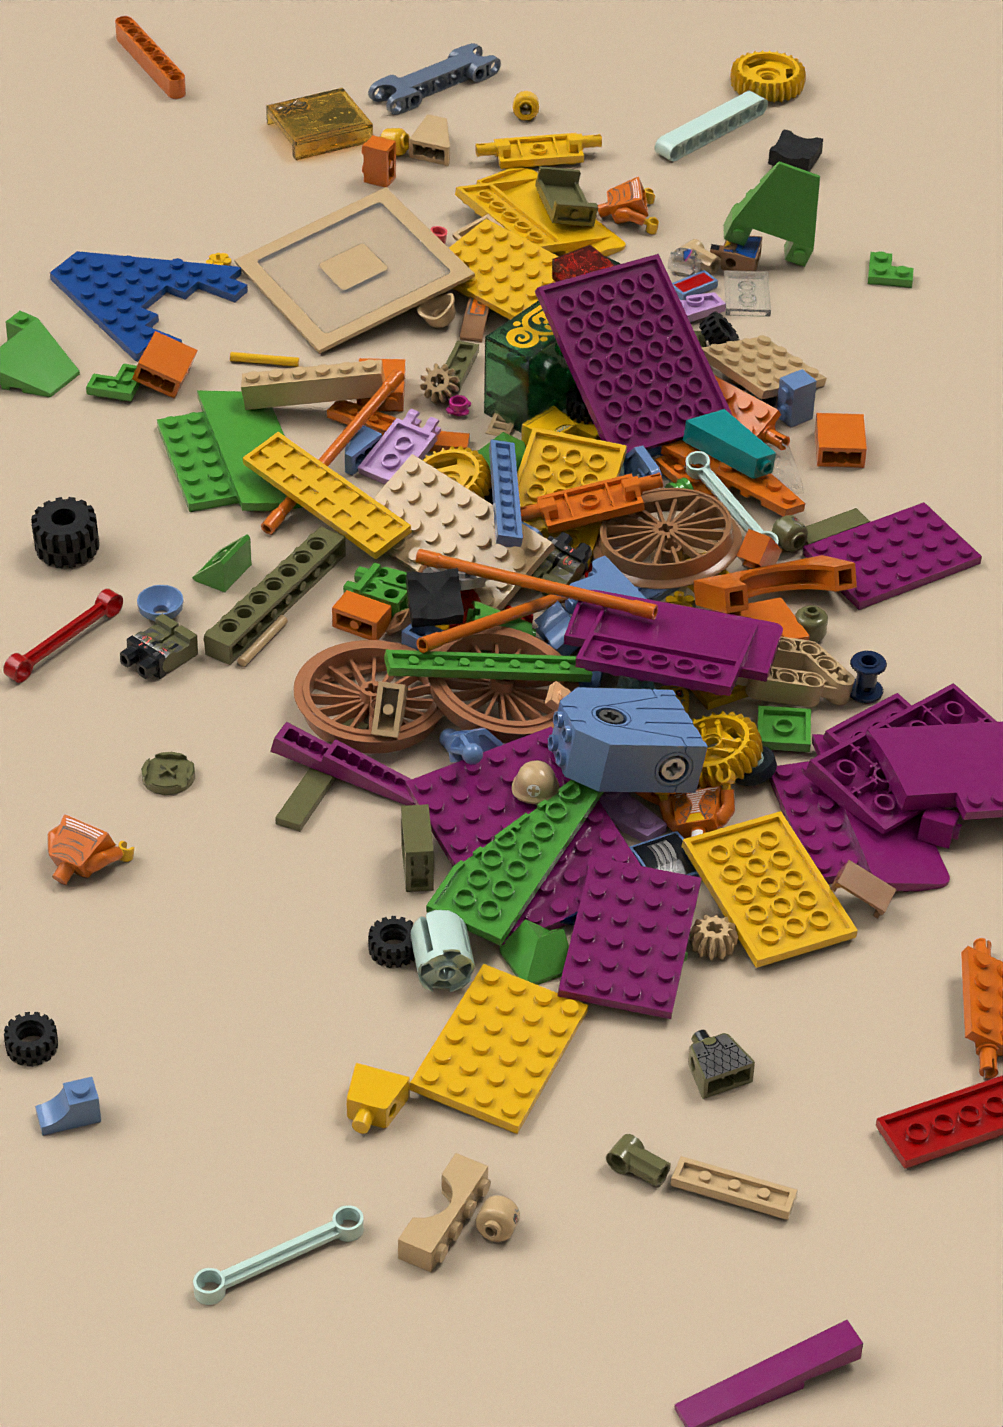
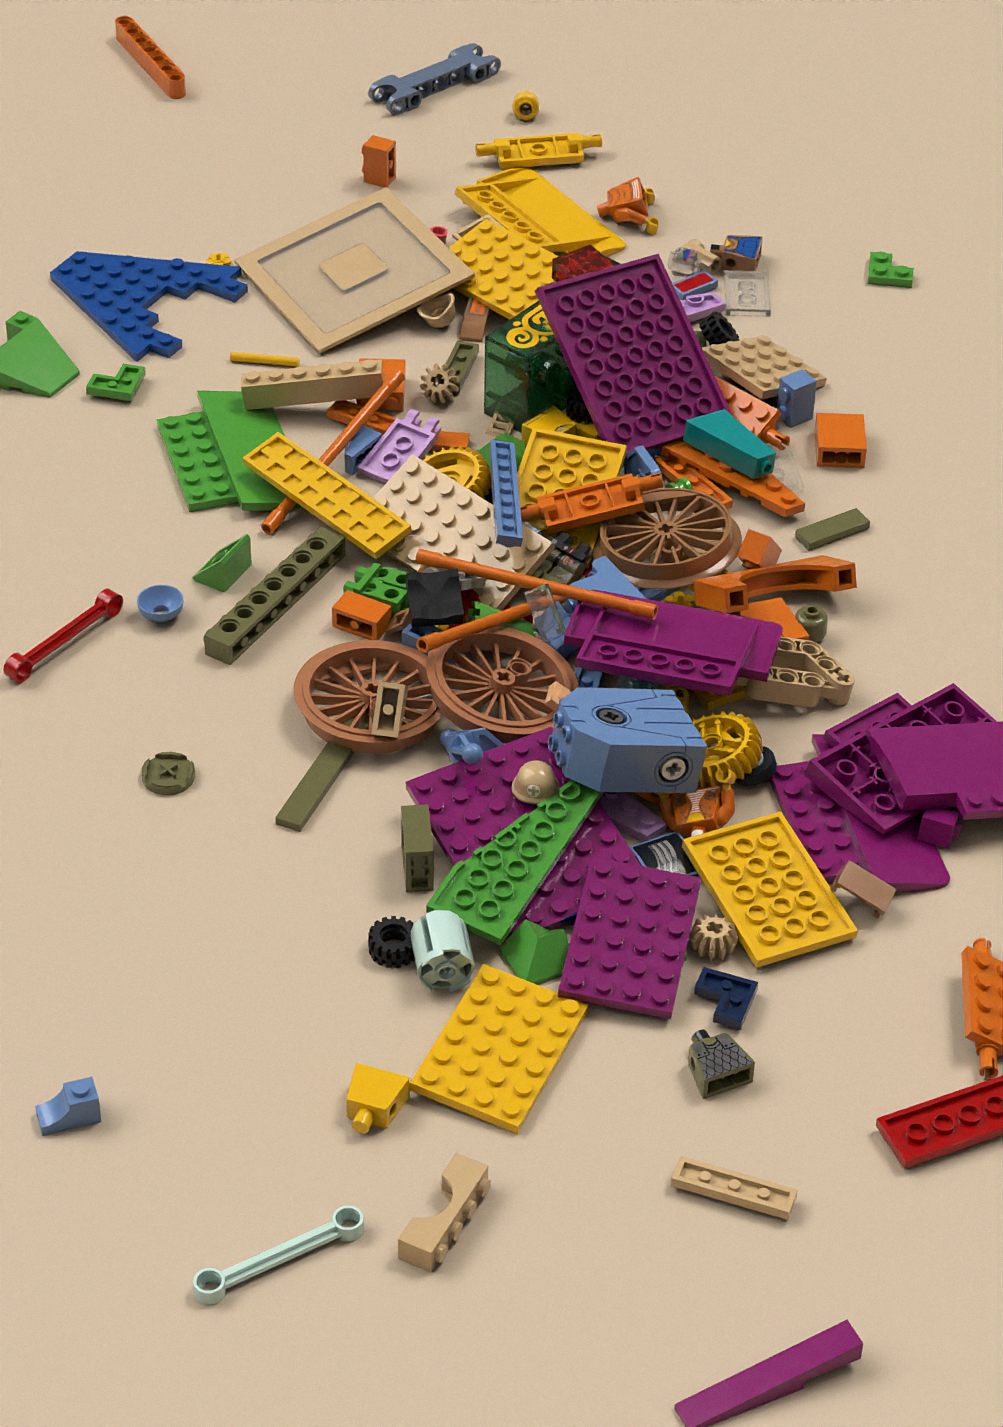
(32, 1051): black tyre -> none
(65, 532): black wheel -> none
(83, 849): orange torso -> none
(160, 648): hips -> none
(164, 364): orange brick -> none
(255, 648): tan bar -> none
(320, 123): clear yellow panel -> none
(341, 762): magenta slope -> none
(401, 138): yellow head -> none
(431, 141): tan slope -> none
(458, 405): dark pink plate -> none
(484, 666): bright green plate -> none
(498, 1216): tan head -> none
(545, 613): none -> clear brick
(564, 197): olive panel -> none
(631, 1156): olive piece -> none
(711, 126): light aqua beam -> none
(721, 492): light aqua piece -> none
(732, 992): none -> dark blue plate
(766, 75): yellow gear -> none
(782, 207): bright green wedge -> none
(785, 728): bright green plate -> none
(790, 532): olive head -> none
(796, 150): black brick -> none
(867, 666): dark blue hose -> none
(897, 554): magenta plate -> none

